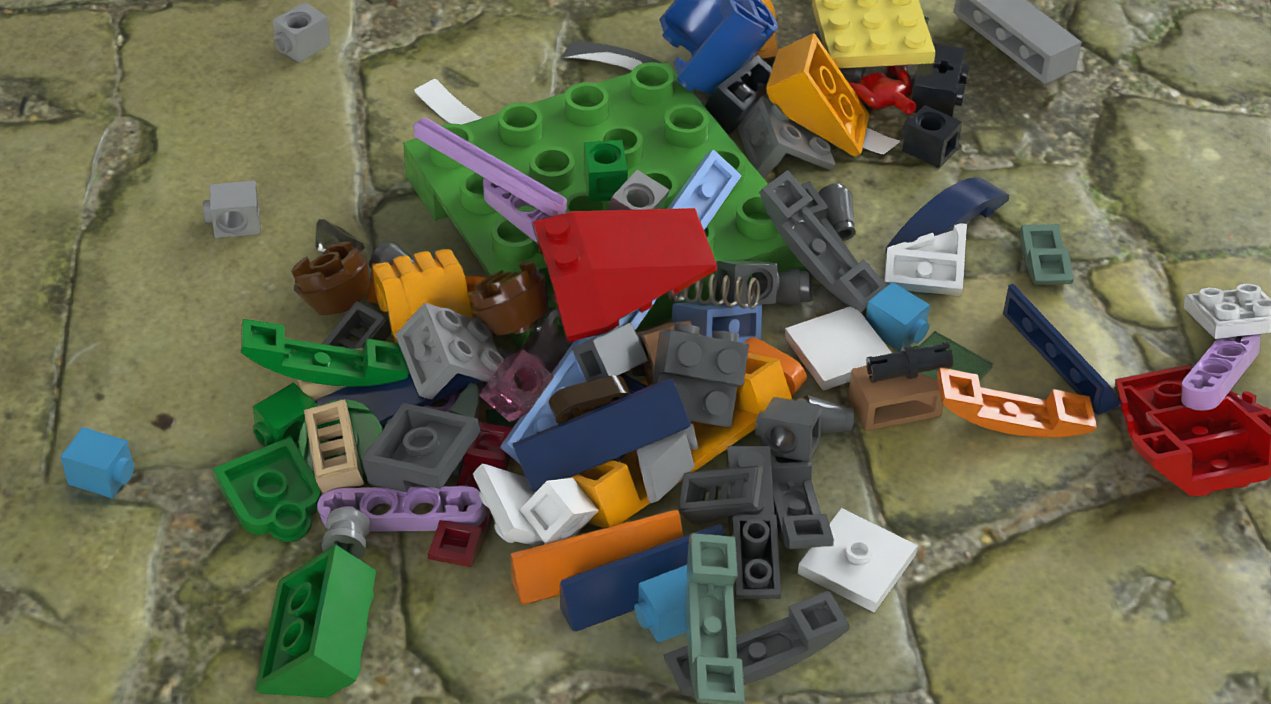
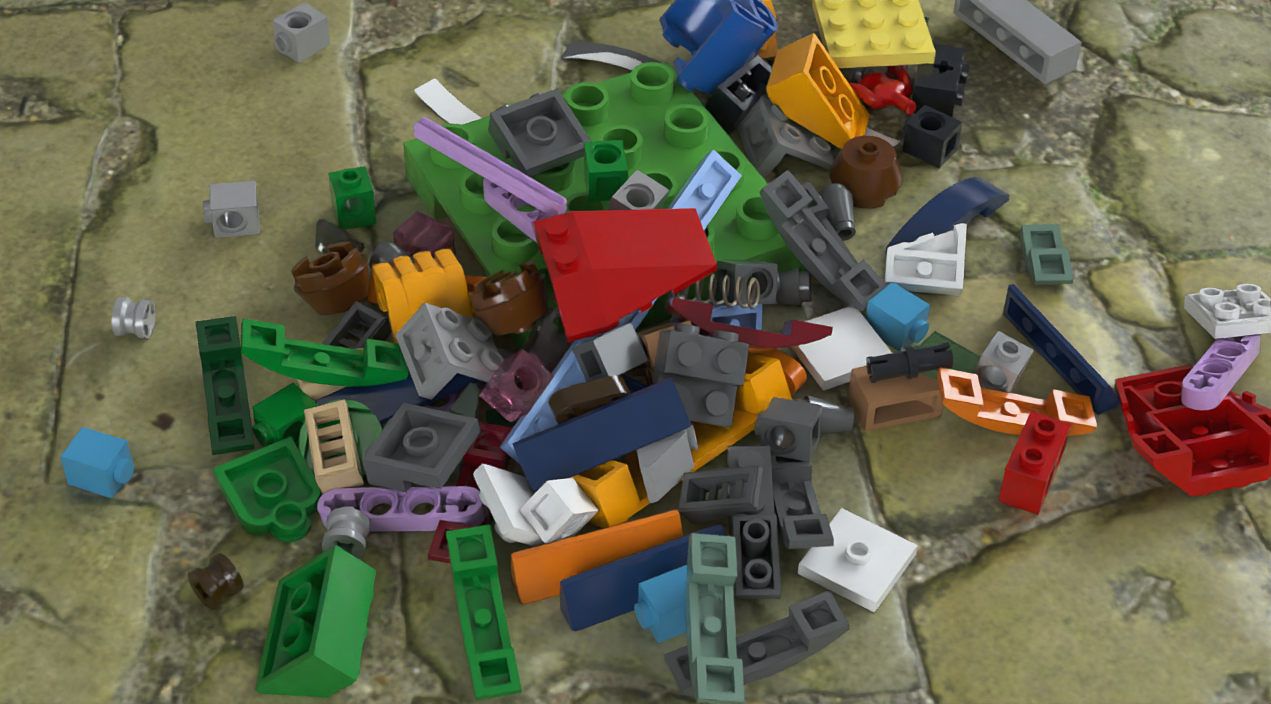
(133, 317): none -> light grey wheel
(215, 581): none -> dark brown wheel
(225, 385): none -> dark green slope
(352, 198): none -> green brick
(424, 234): none -> clear pink brick
(482, 613): none -> green slope
(538, 133): none -> dark grey plate
(793, 333): none -> dark red slope
(867, 170): none -> reddish brown cone
(1002, 363): none -> light grey brick
(1034, 462): none -> red brick

